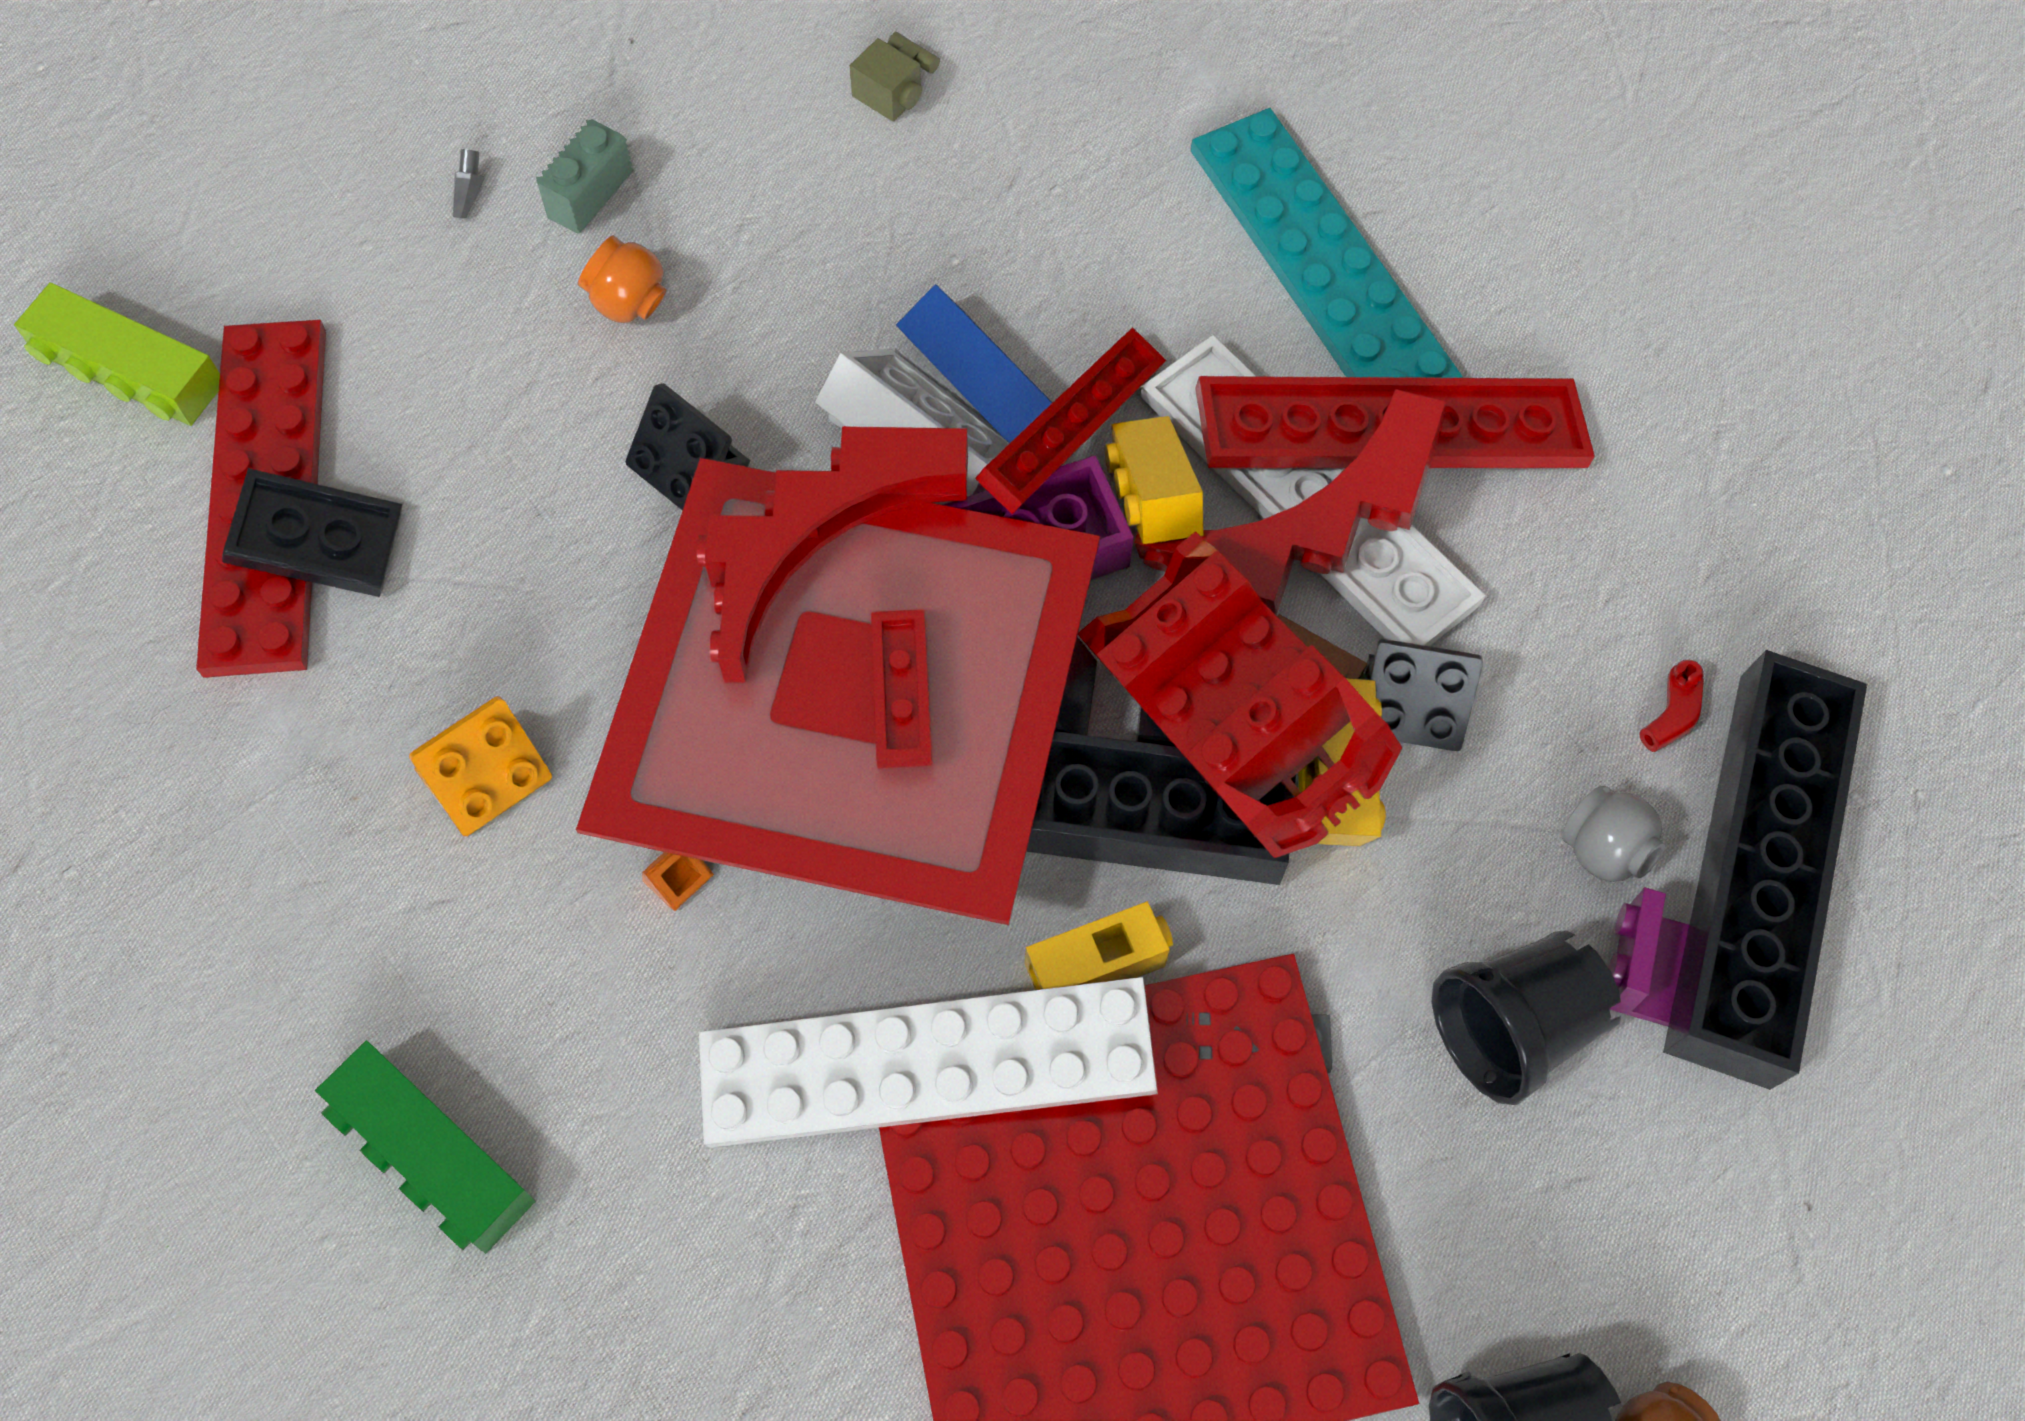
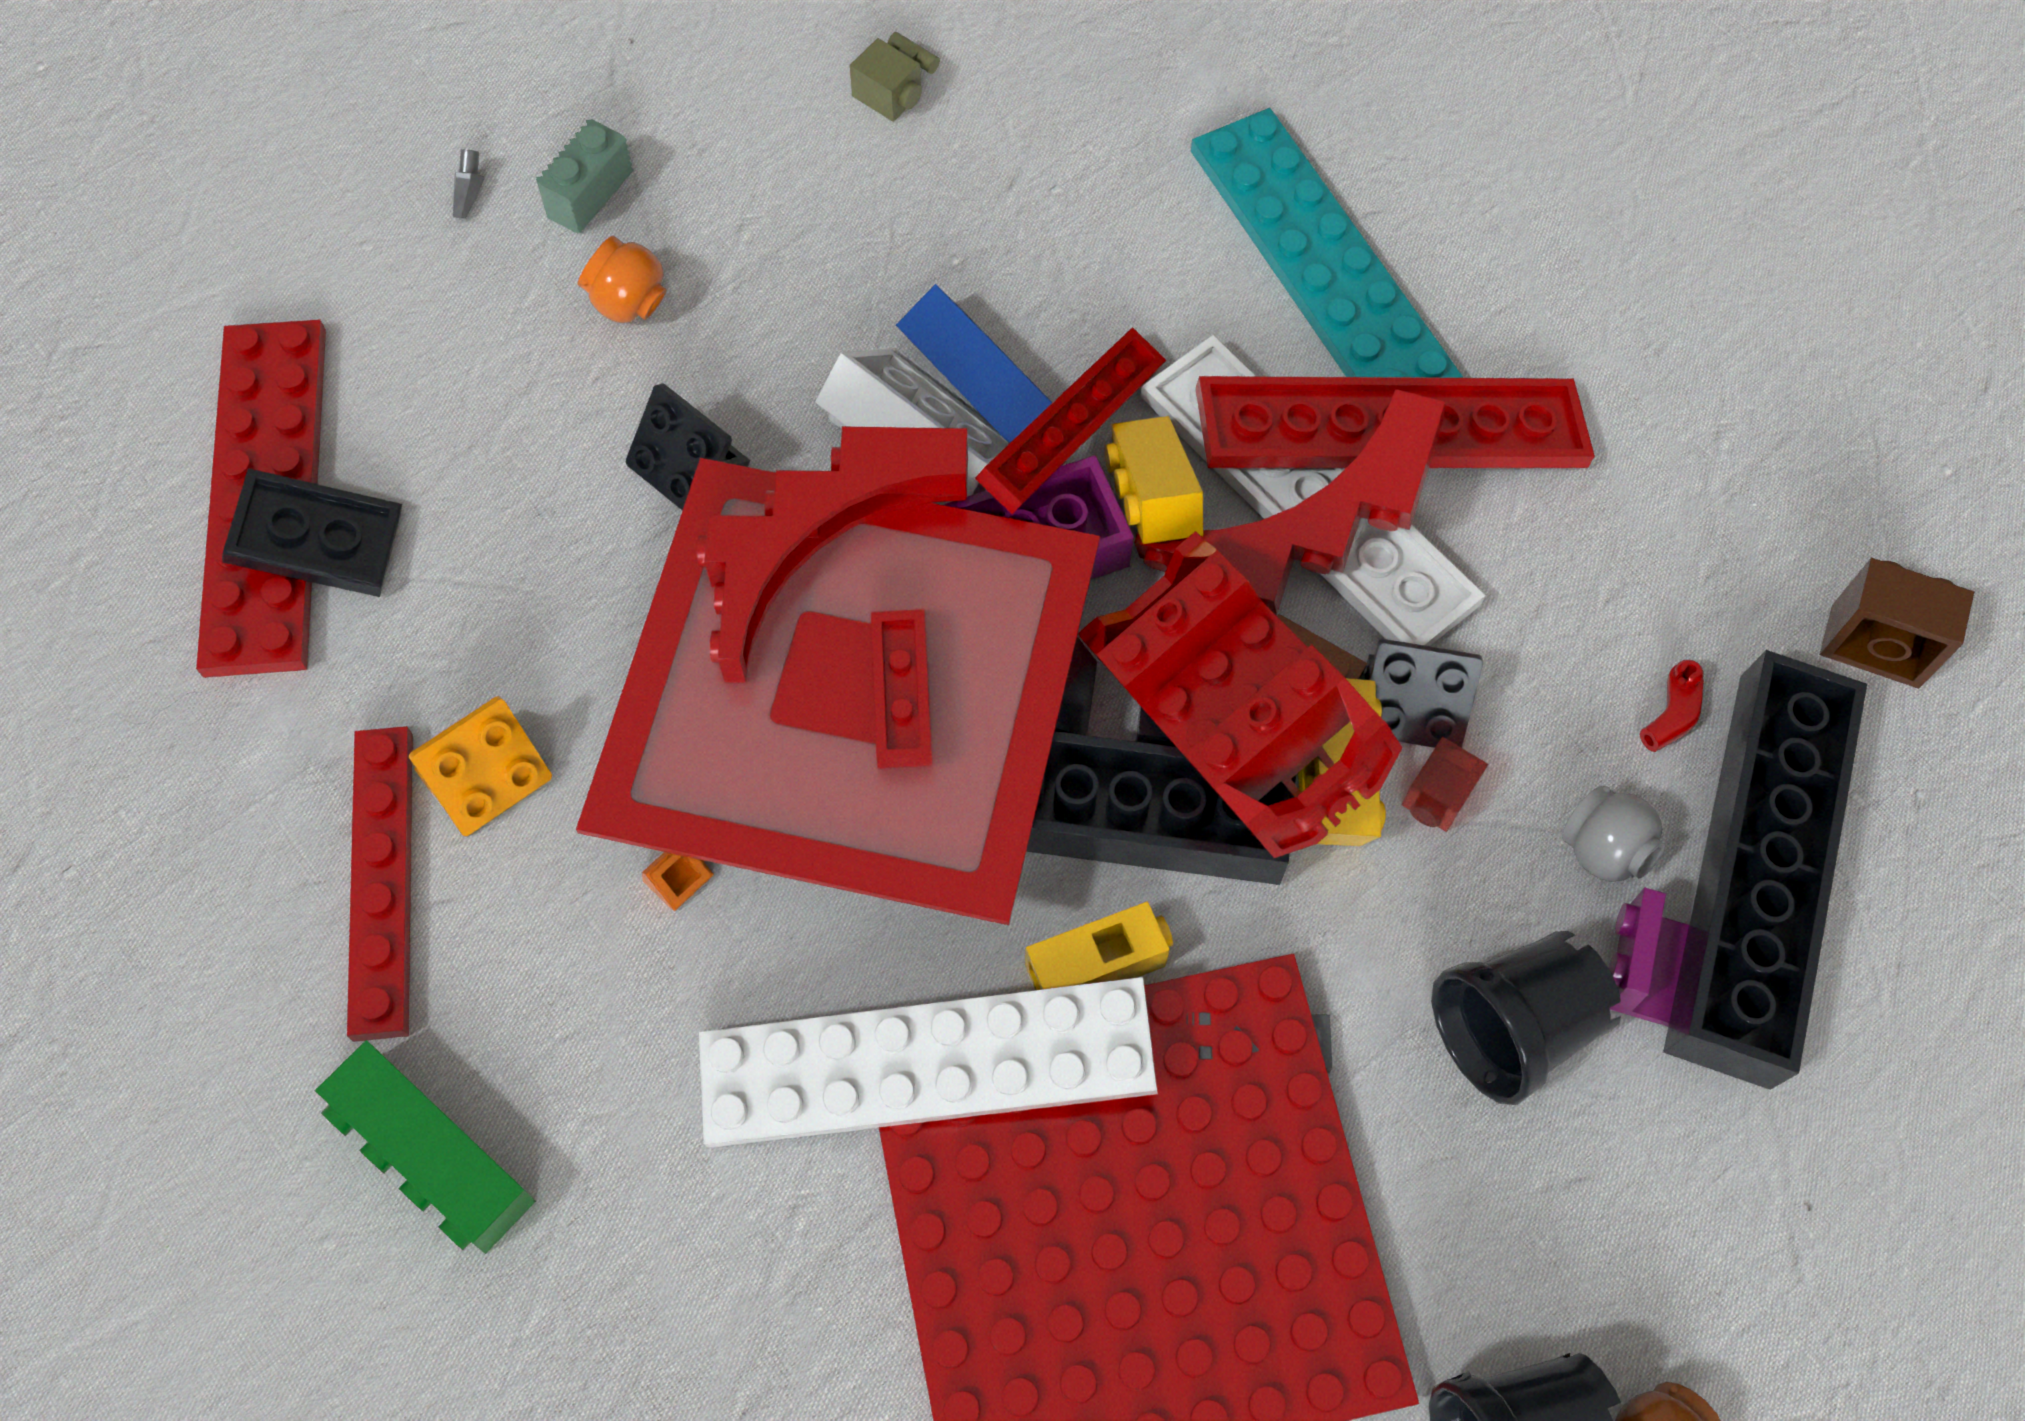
(119, 354): lime brick -> none
(380, 885): none -> red plate
(1443, 785): none -> clear red brick
(1897, 622): none -> reddish brown brick

